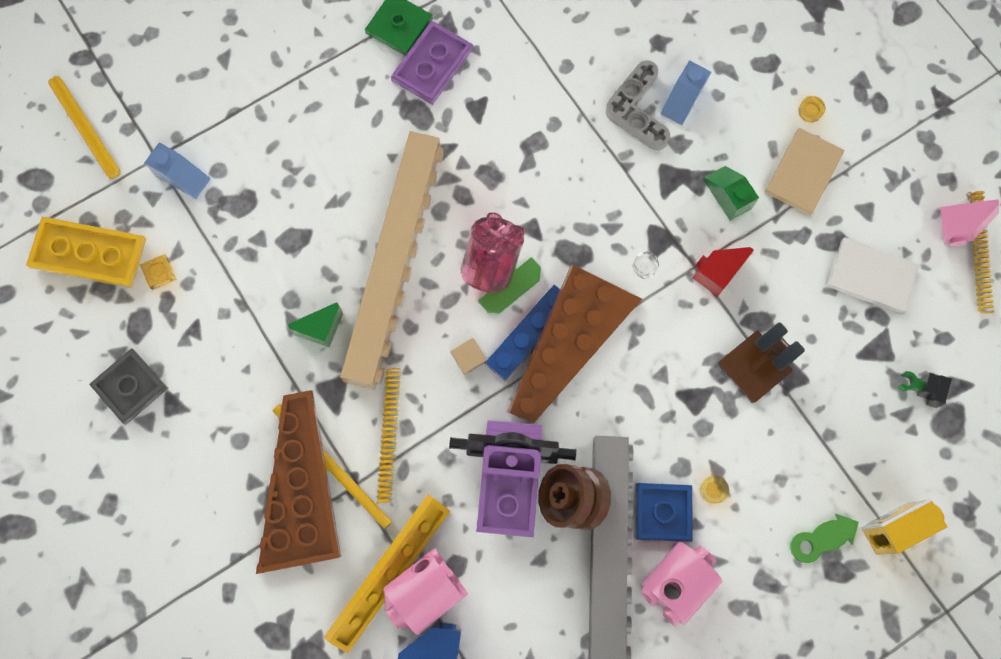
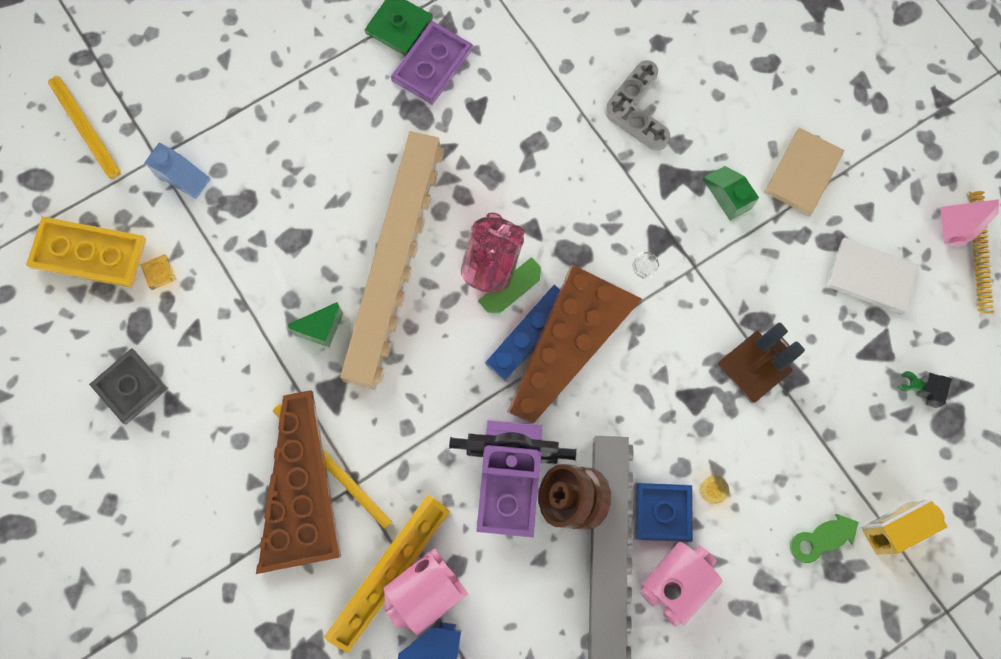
(385, 444): yellow piece -> none
(468, 356): tan tile -> none
(686, 92): medium blue slope -> none
(720, 268): red slope -> none
(811, 109): clear yellow tile -> none

